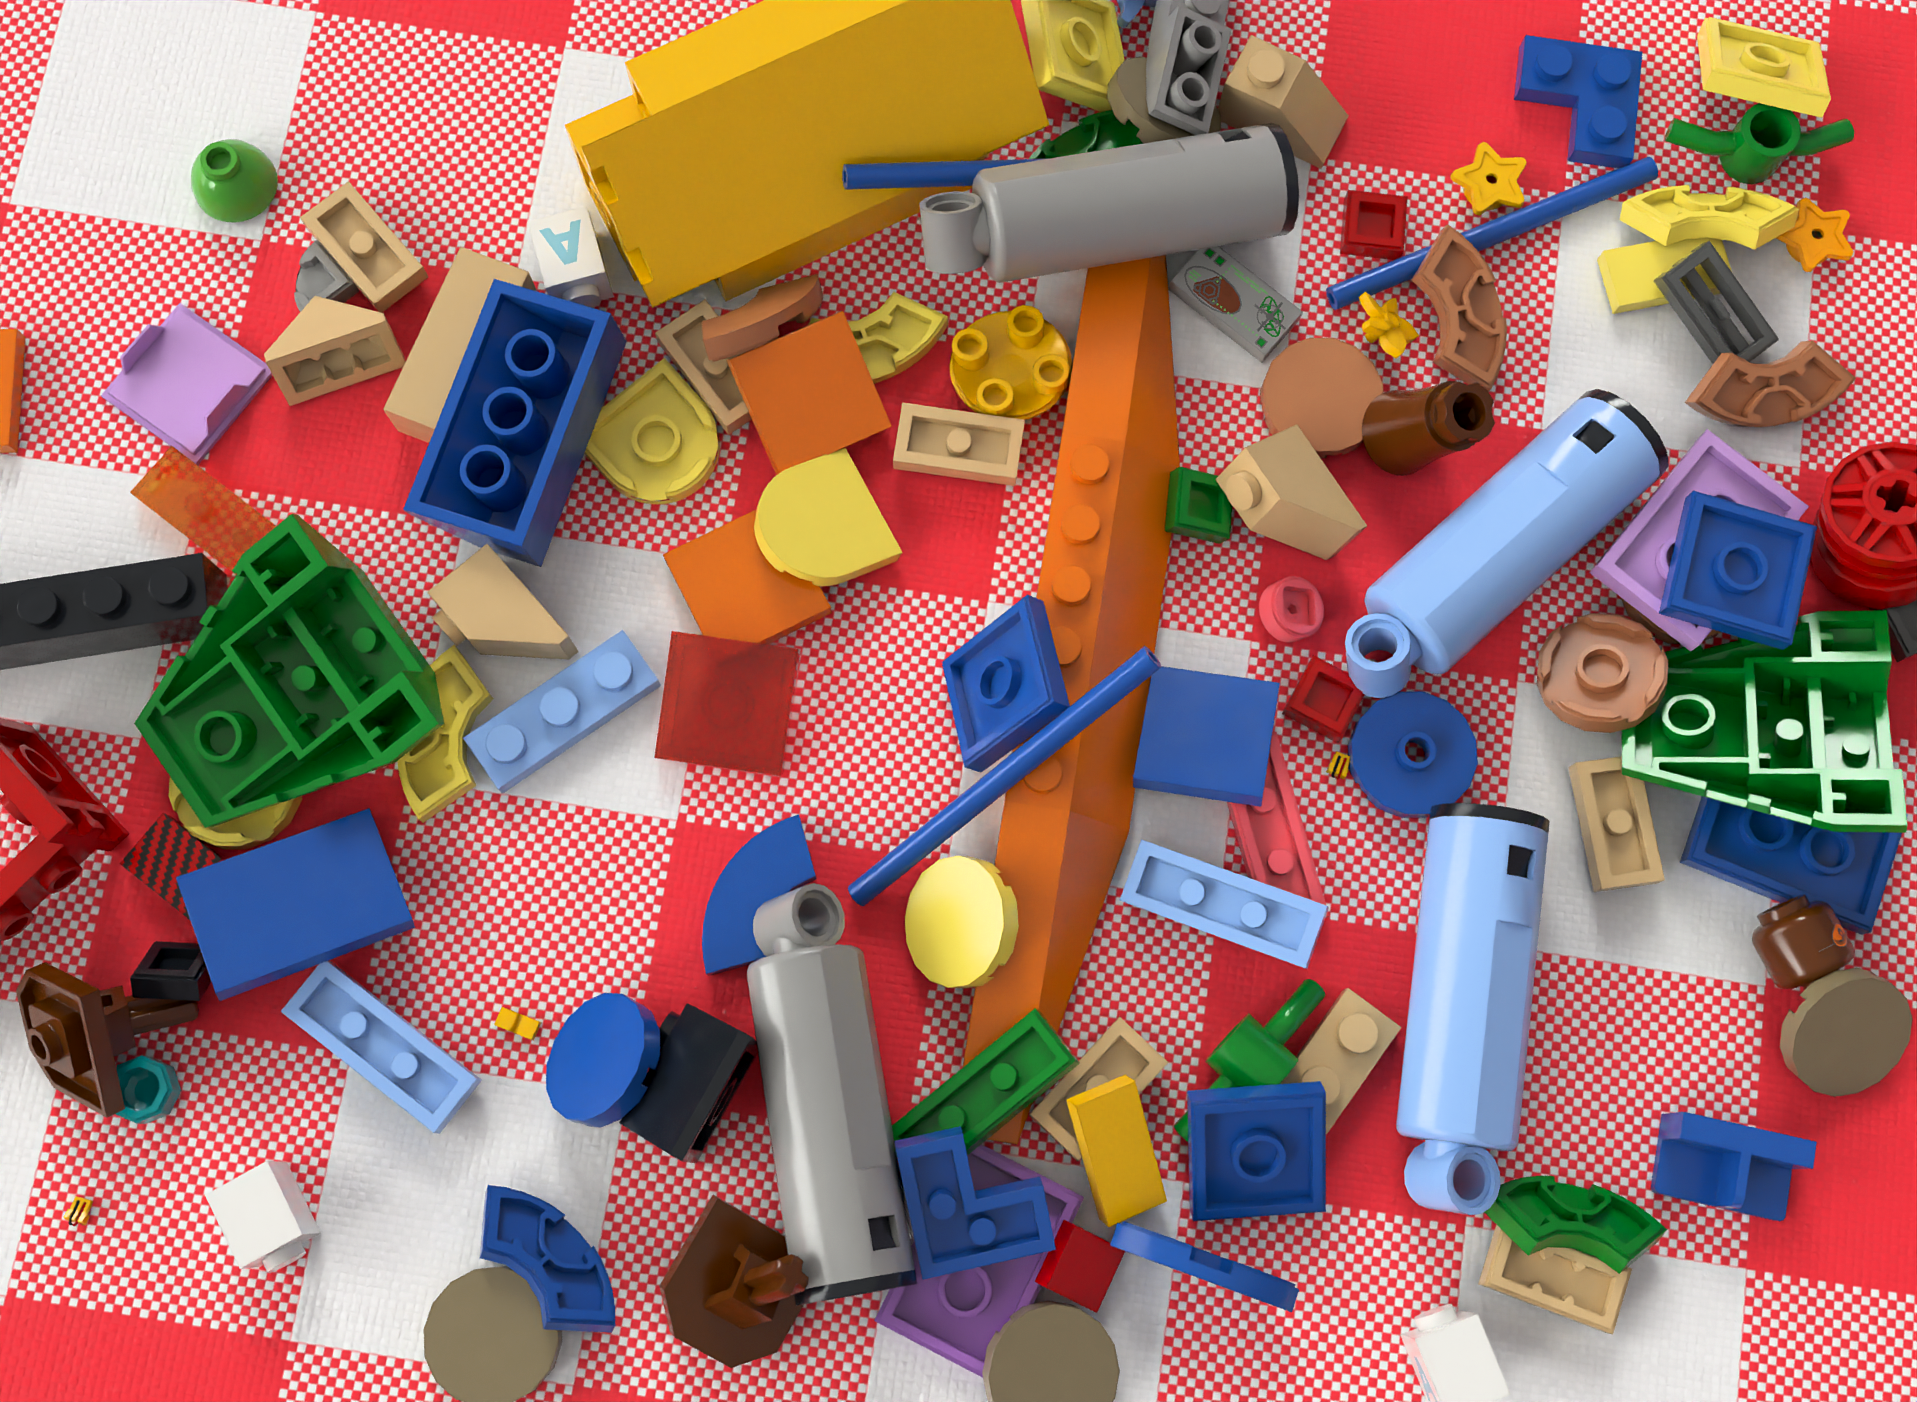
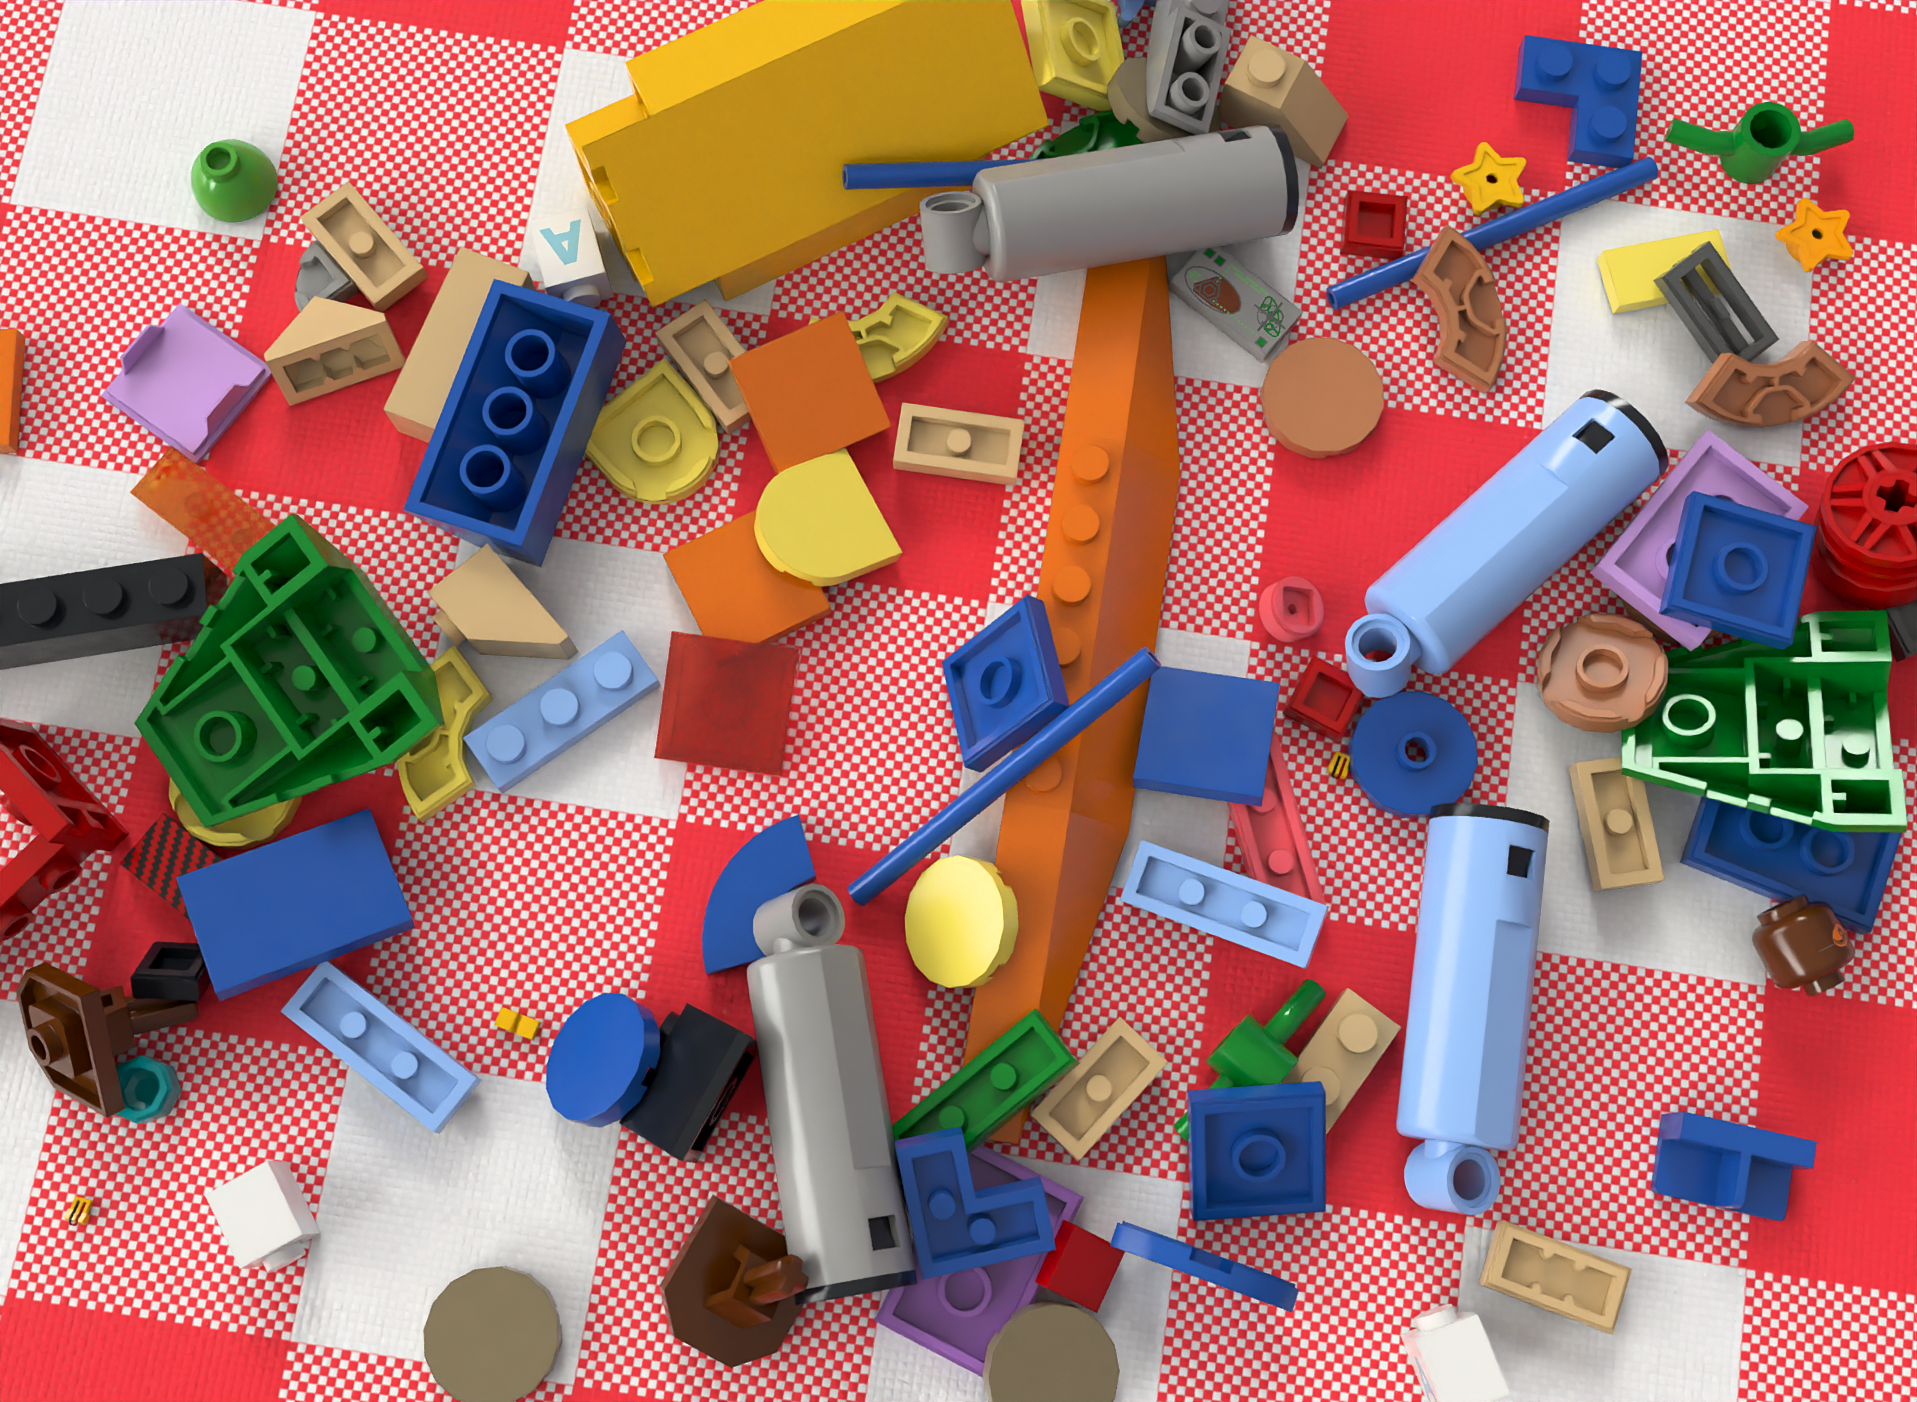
(551, 1257): blue tile -> none
(758, 319): nougat tile -> none
(1010, 364): yellow dish -> none
(1116, 1150): yellow tile -> none
(1197, 506): green tile -> none
(1291, 495): tan slope -> none
(1386, 325): yellow plant -> none
(1421, 425): reddish brown plant -> none
(1561, 1215): green tile -> none
(1737, 216): light yellow tile -> none
(1763, 67): light yellow tile -> none
(1846, 1032): dark tan tile -> none

